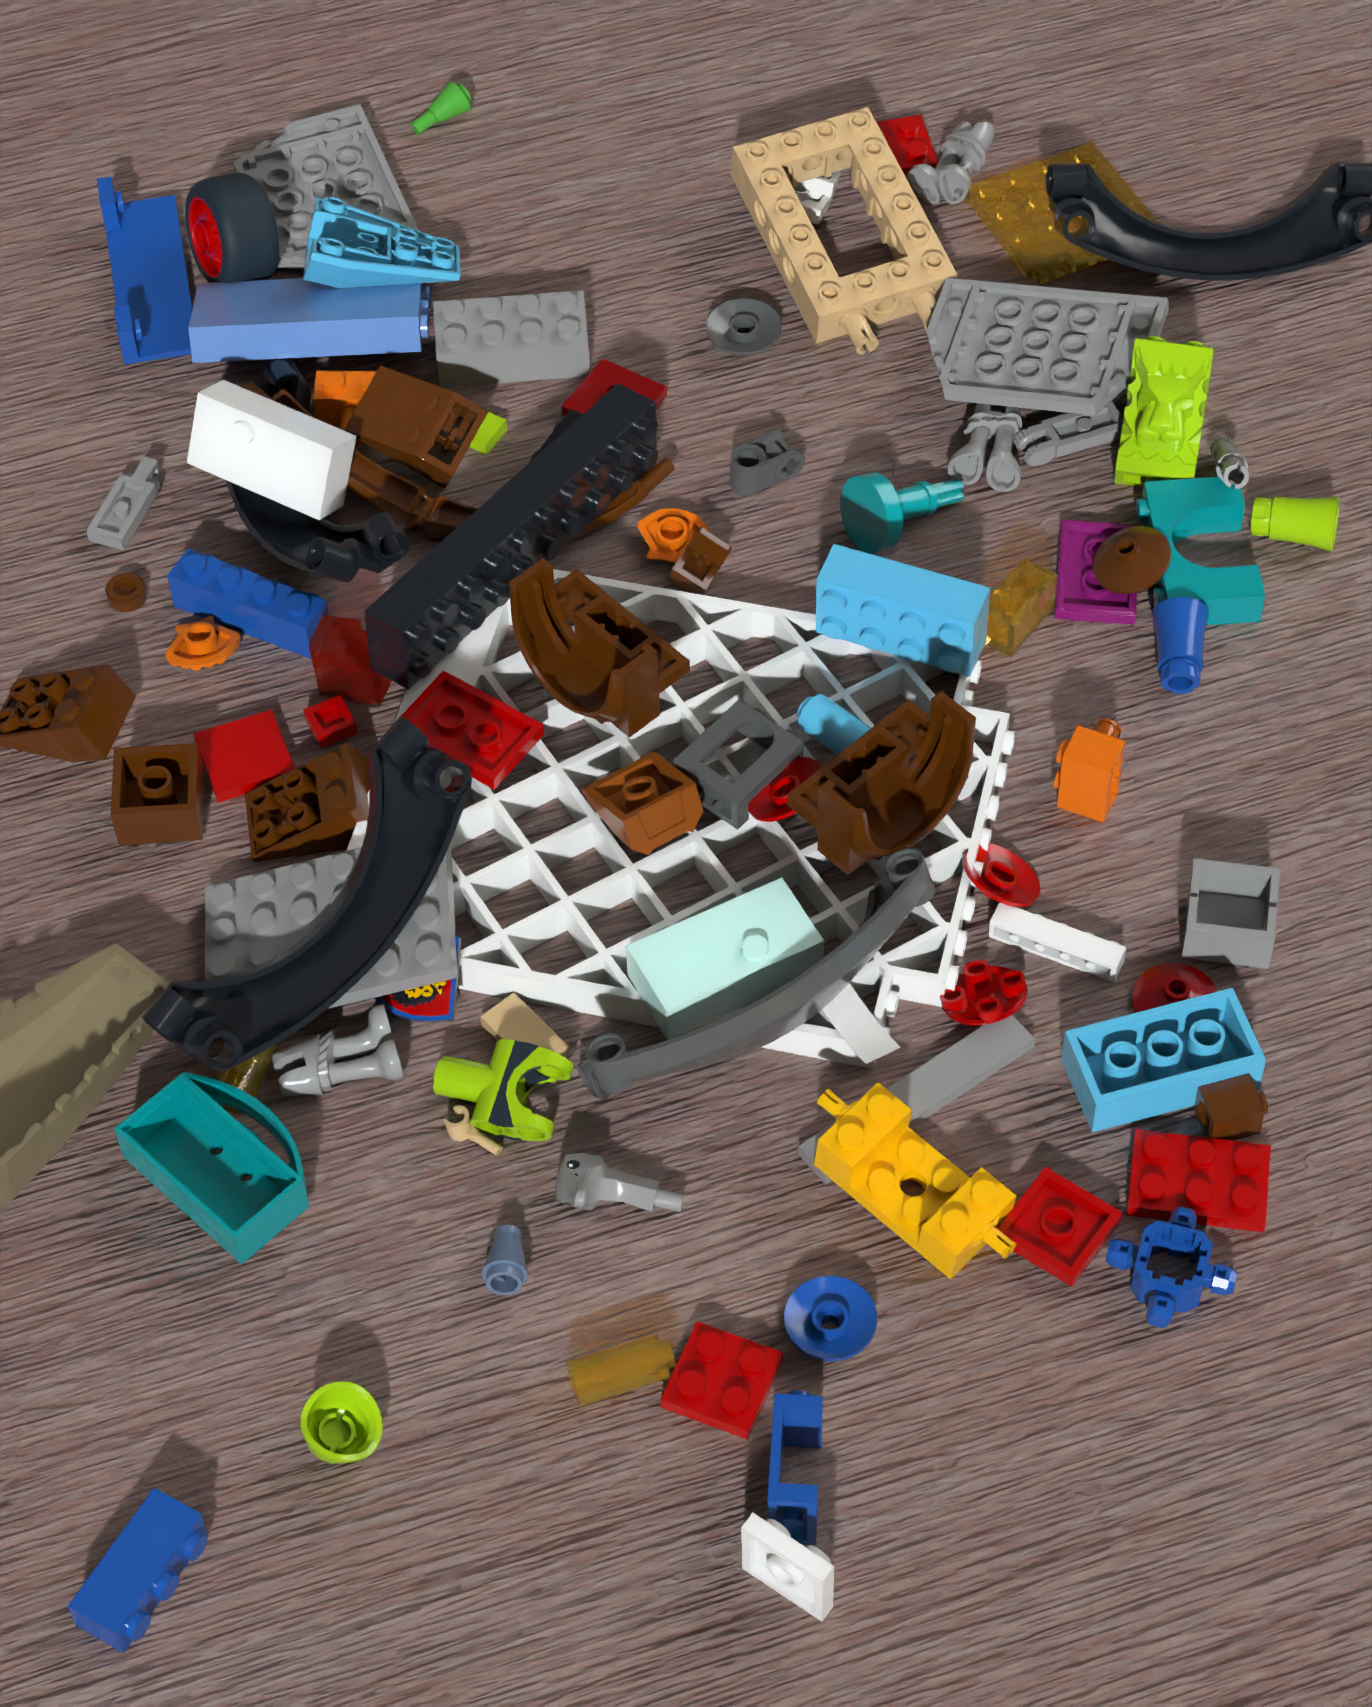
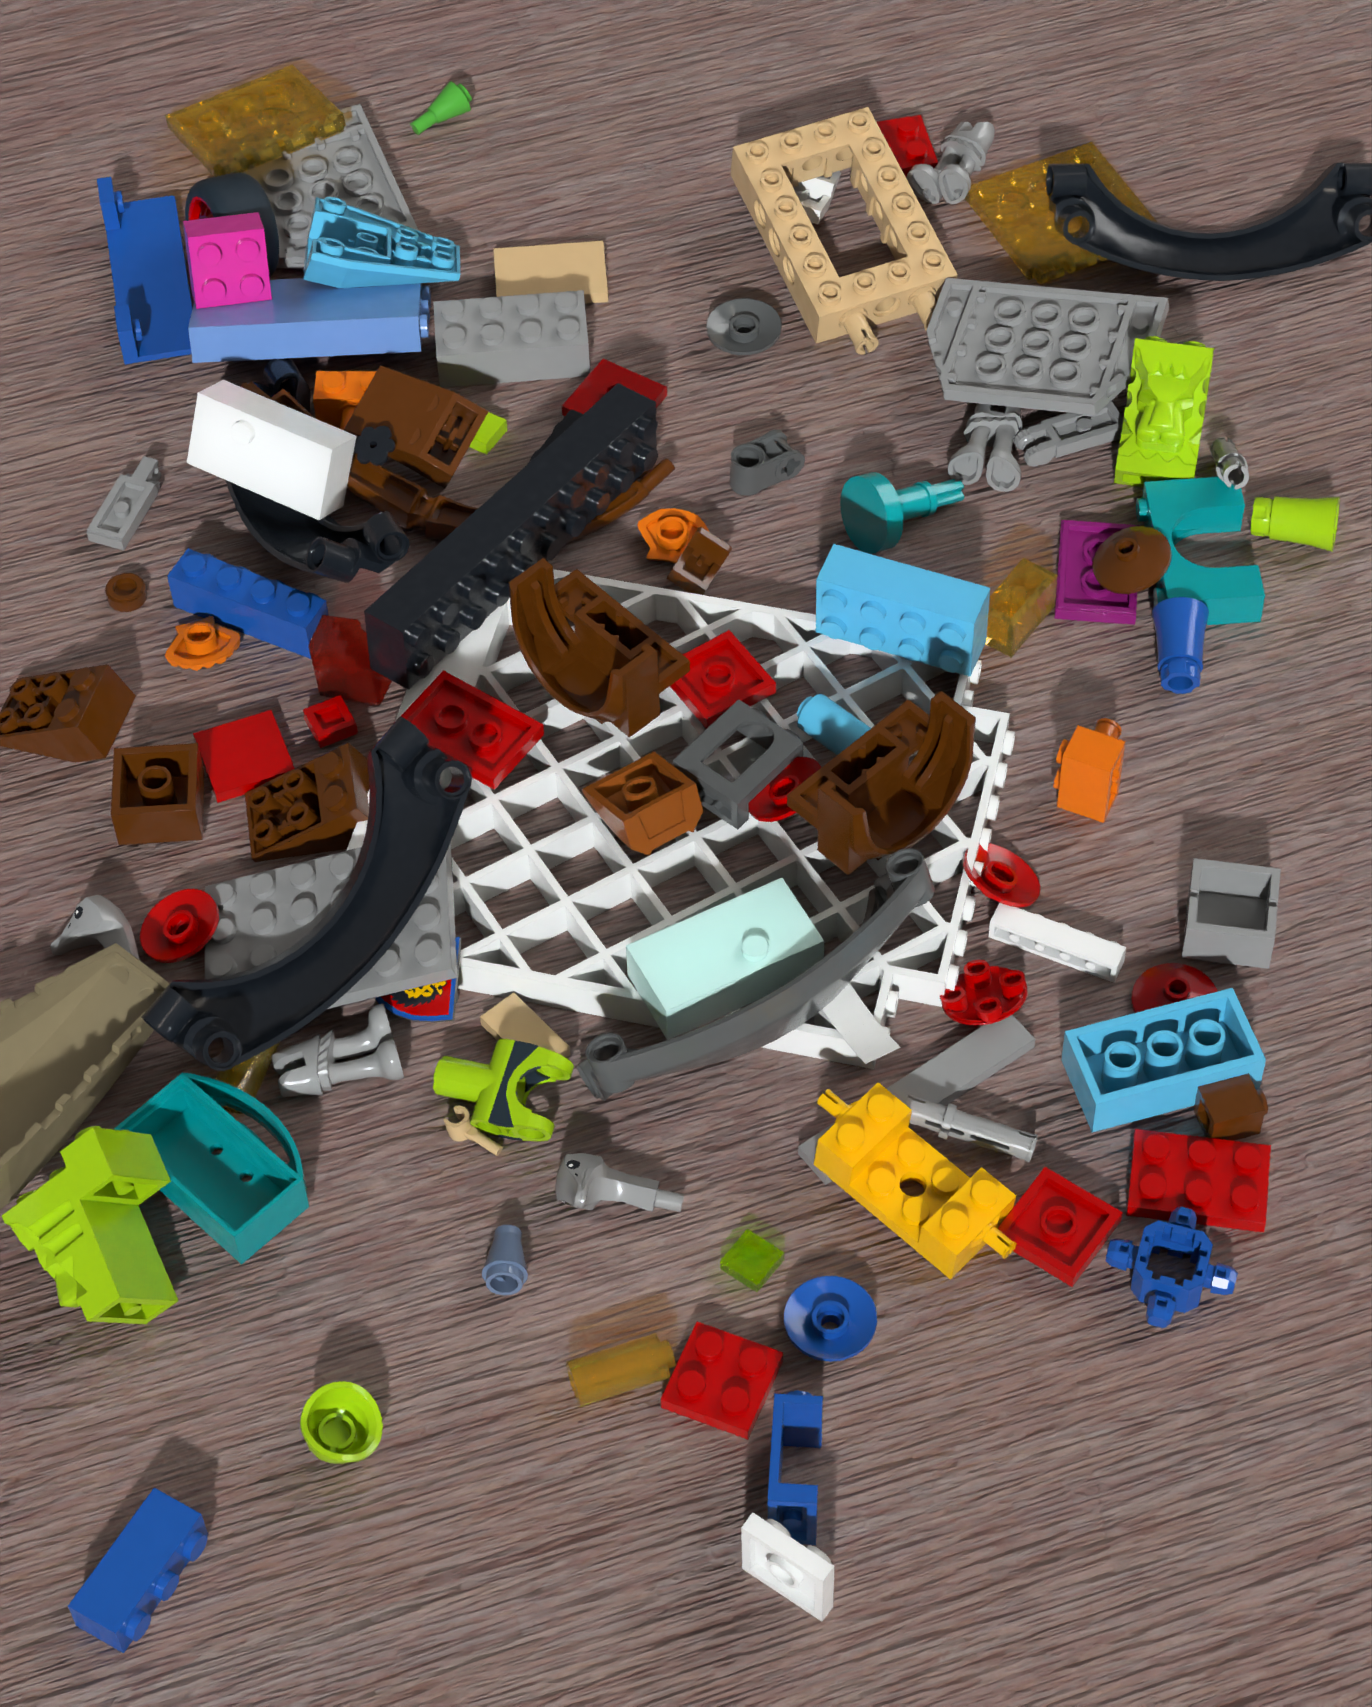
(93, 1231): none -> lime brick
(95, 923): none -> light grey animal
(179, 925): none -> red dish
(227, 260): none -> dark pink brick
(256, 122): none -> clear yellow hinge
(374, 445): none -> black plant
(552, 270): none -> tan tile
(720, 676): none -> red plate
(752, 1260): none -> clear neon green tile
(974, 1129): none -> light grey pin

